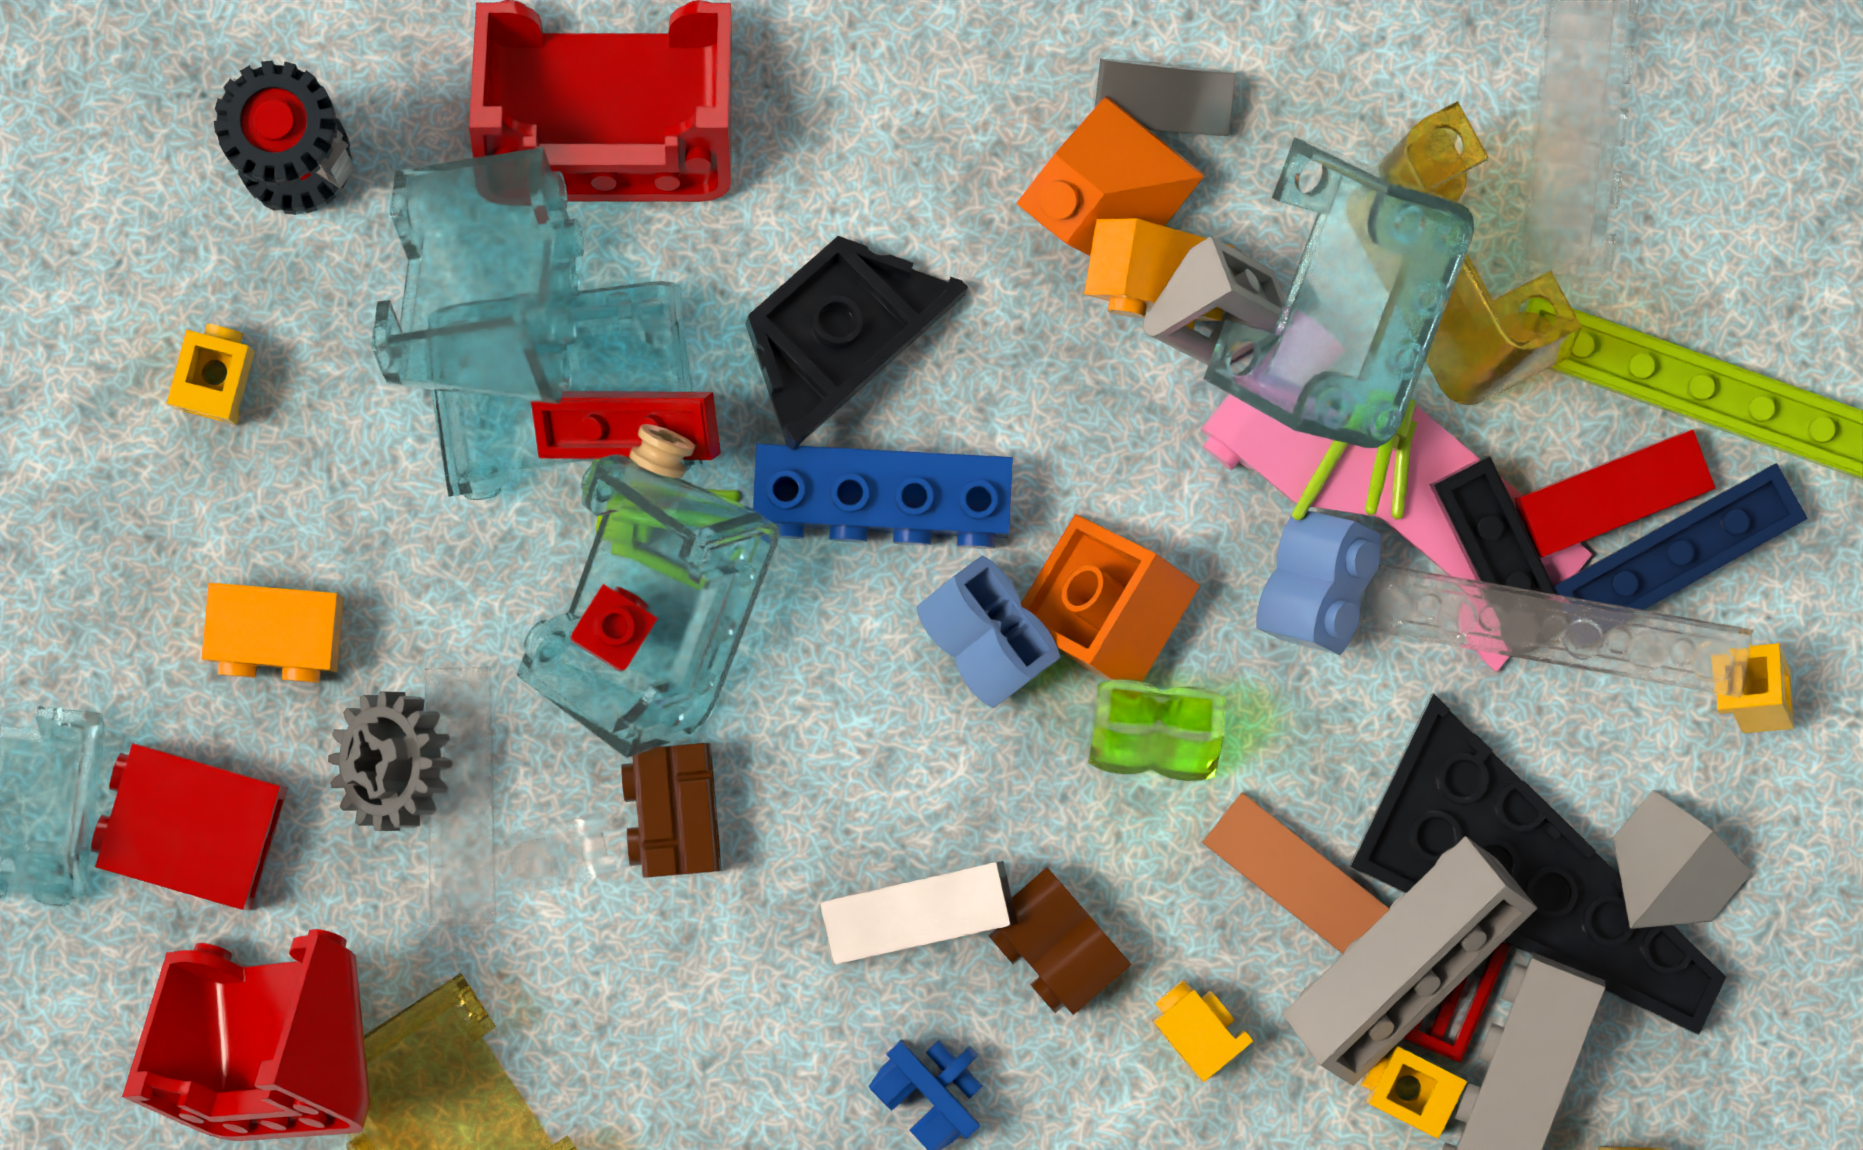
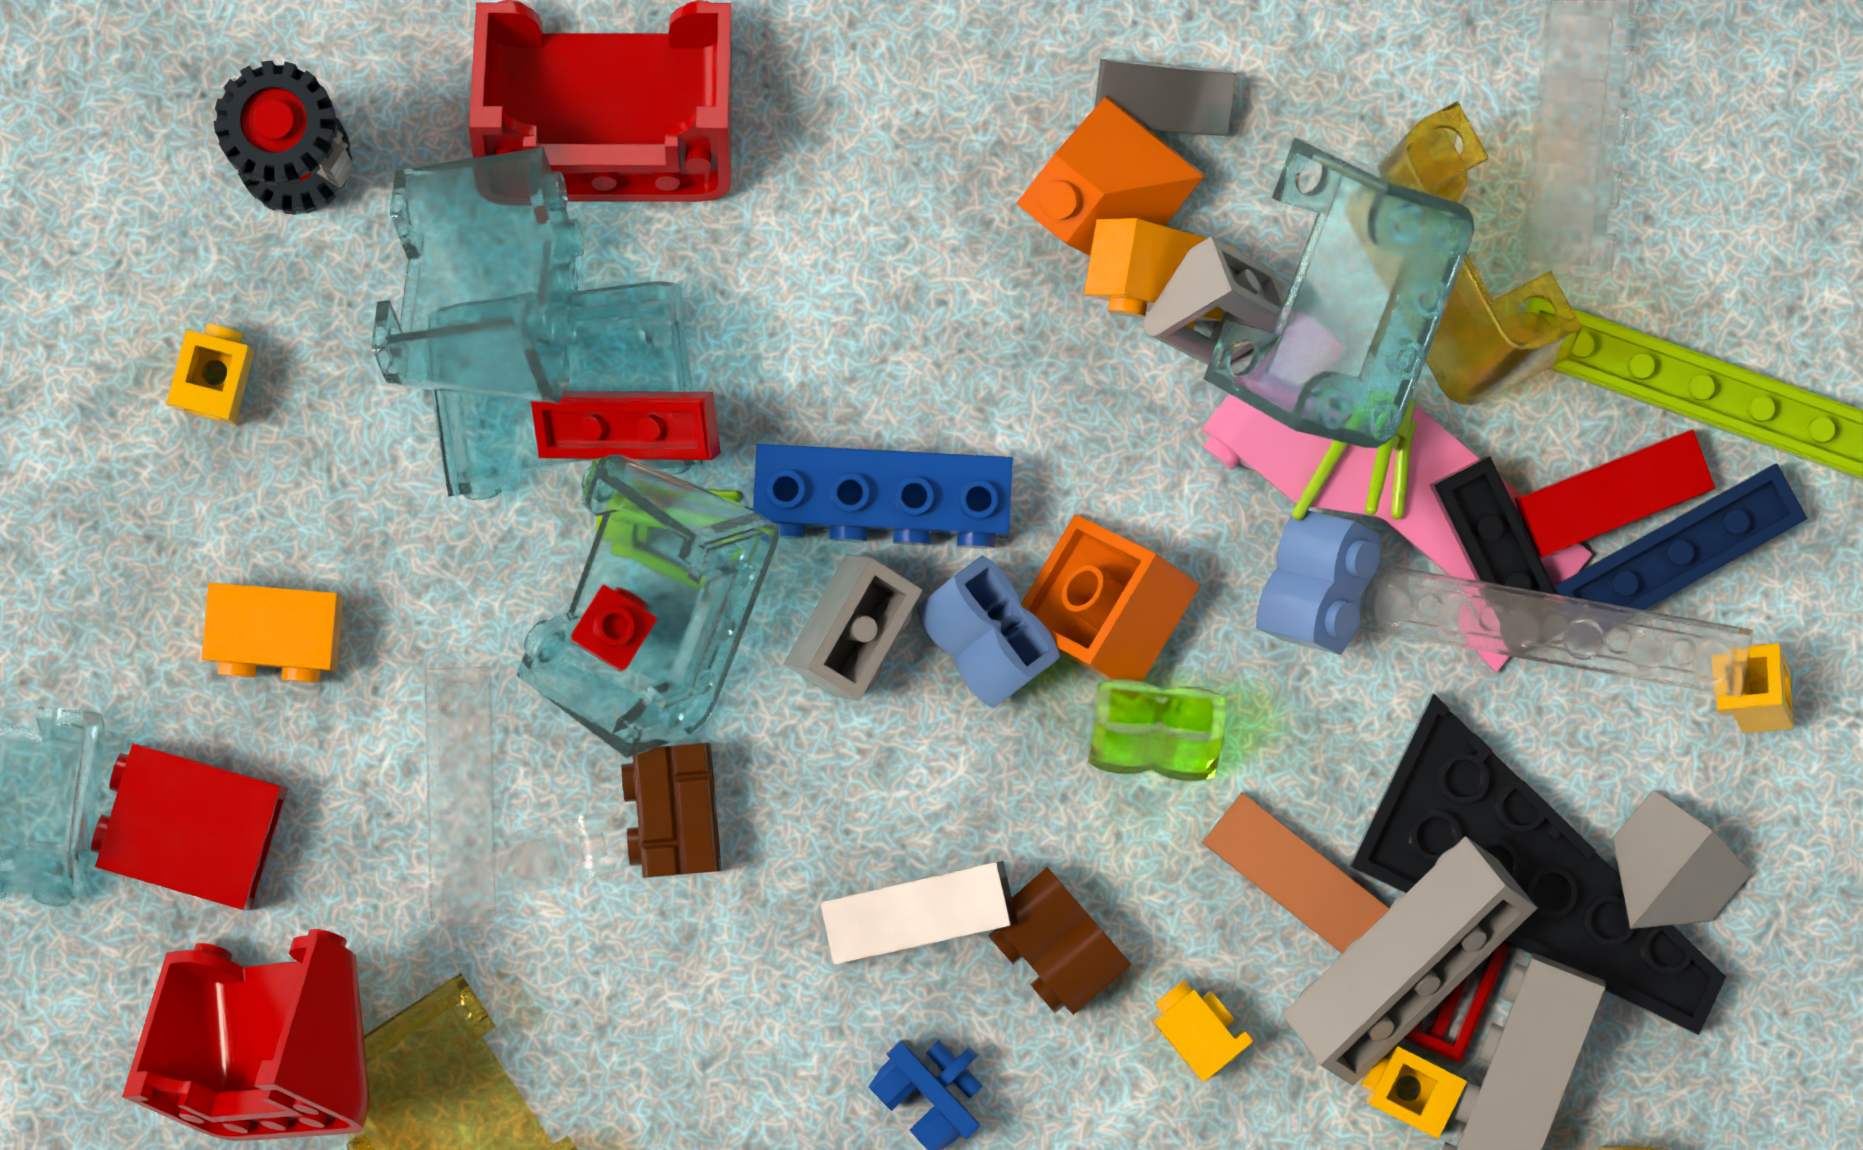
(390, 761): dark grey gear -> none
(661, 451): tan bush -> none
(839, 329): black wing -> none
(853, 627): none -> light grey brick

